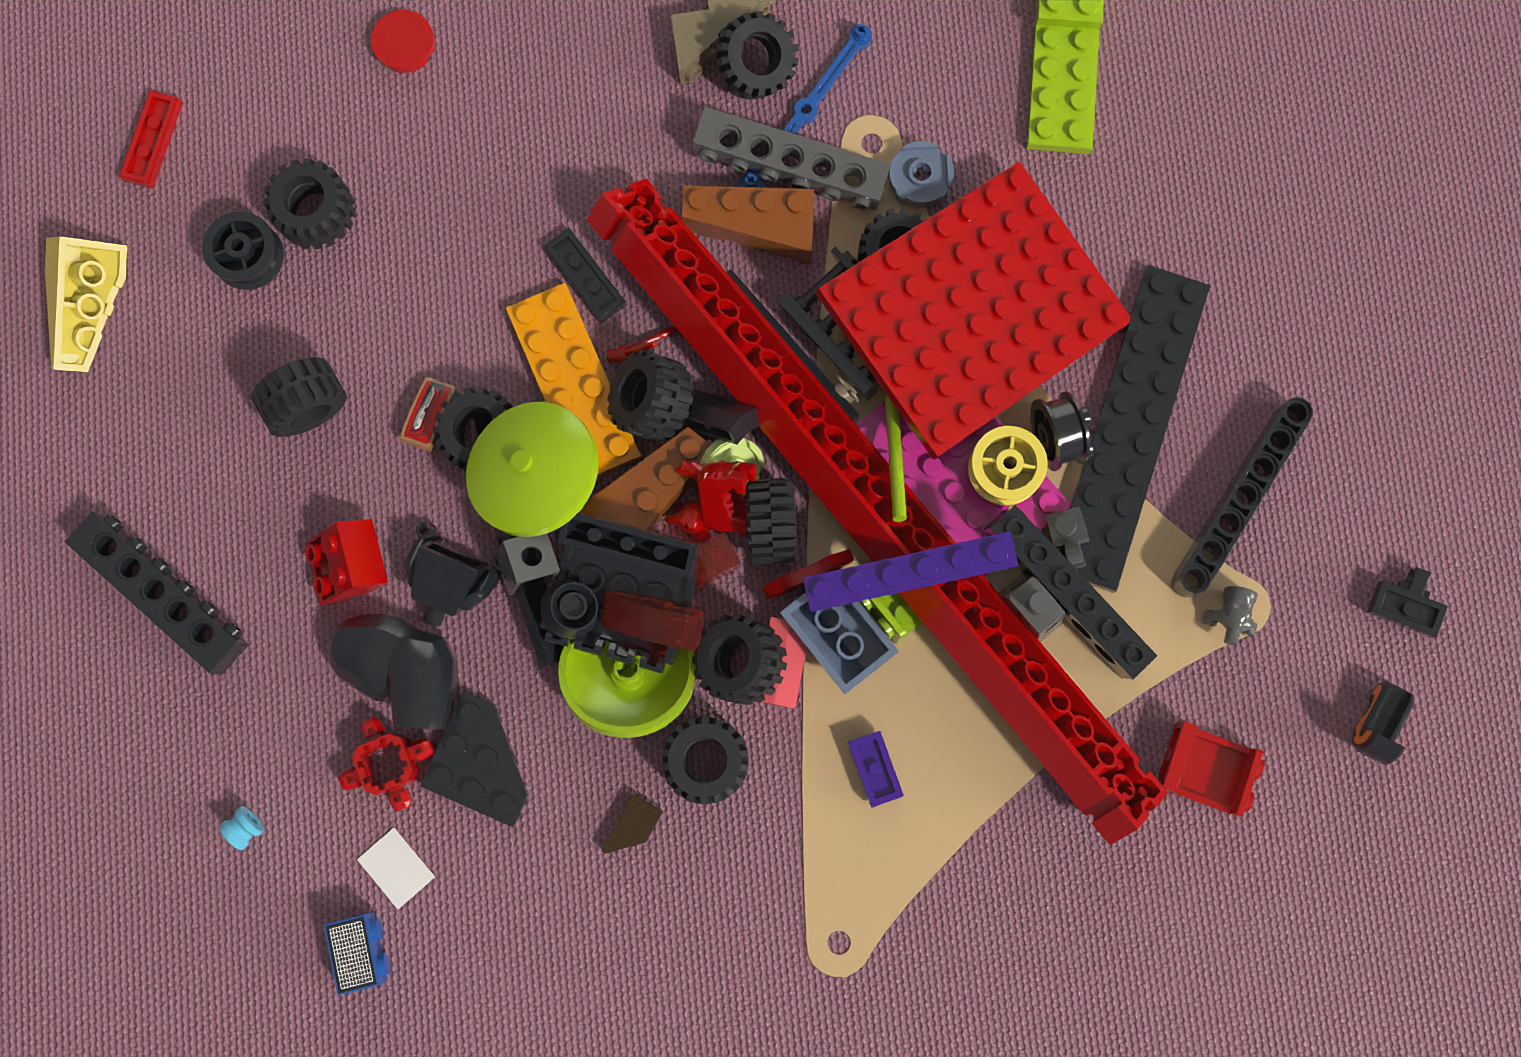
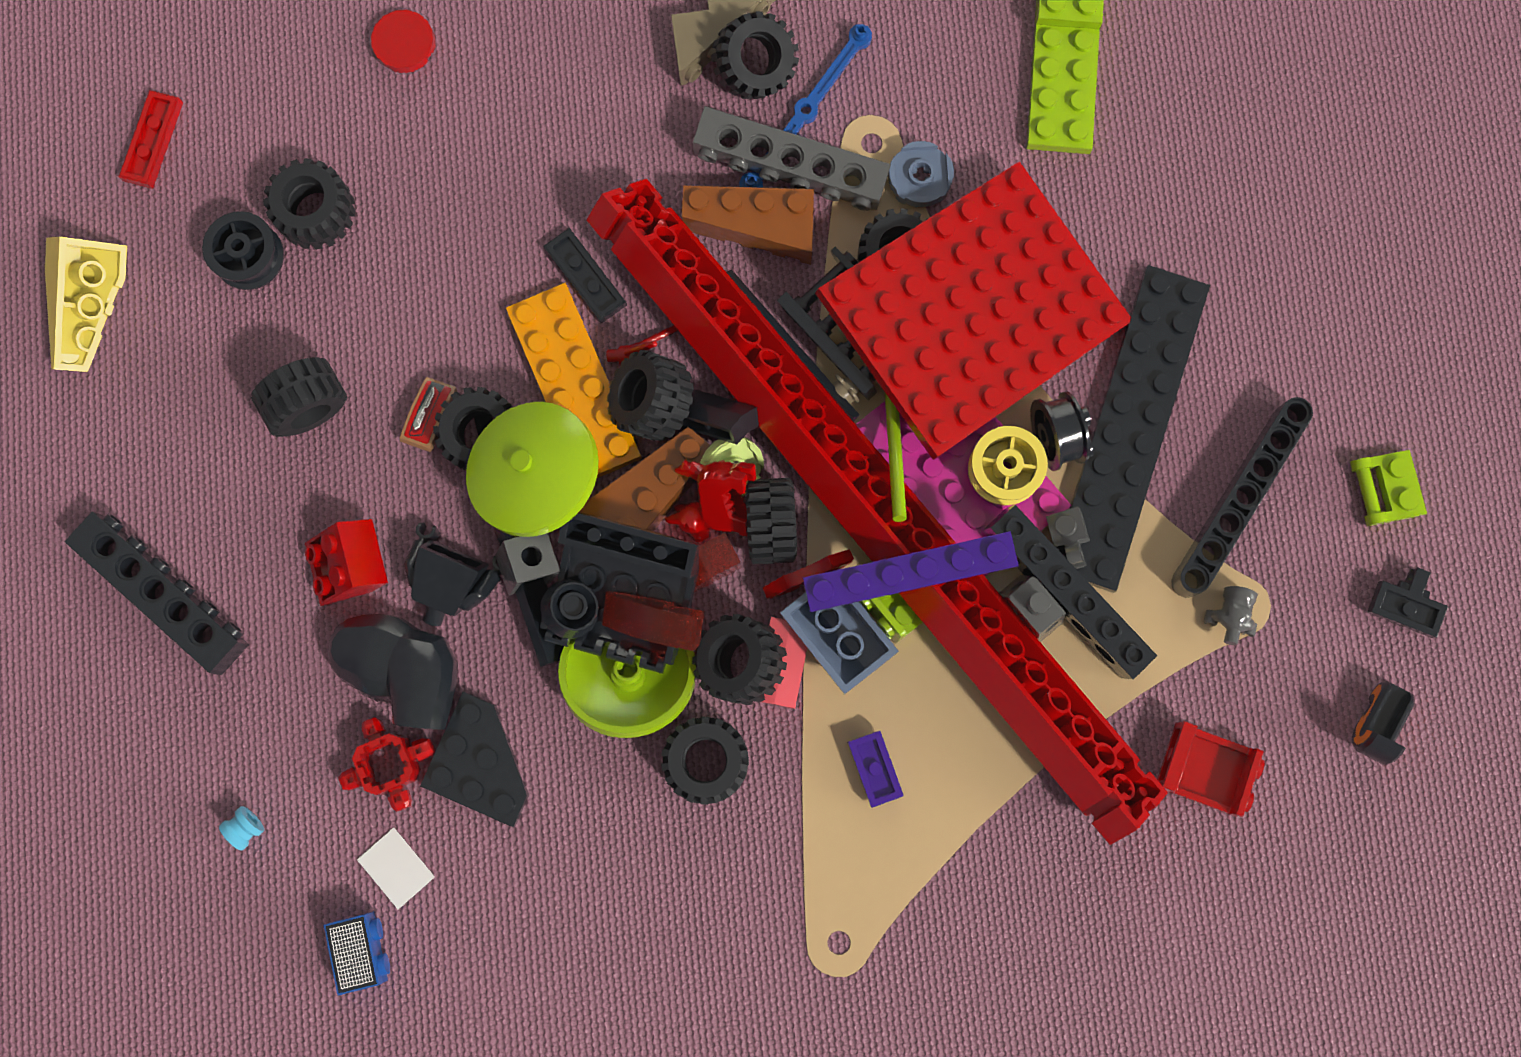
(634, 825): dark brown tile -> none
(1397, 484): none -> lime plate

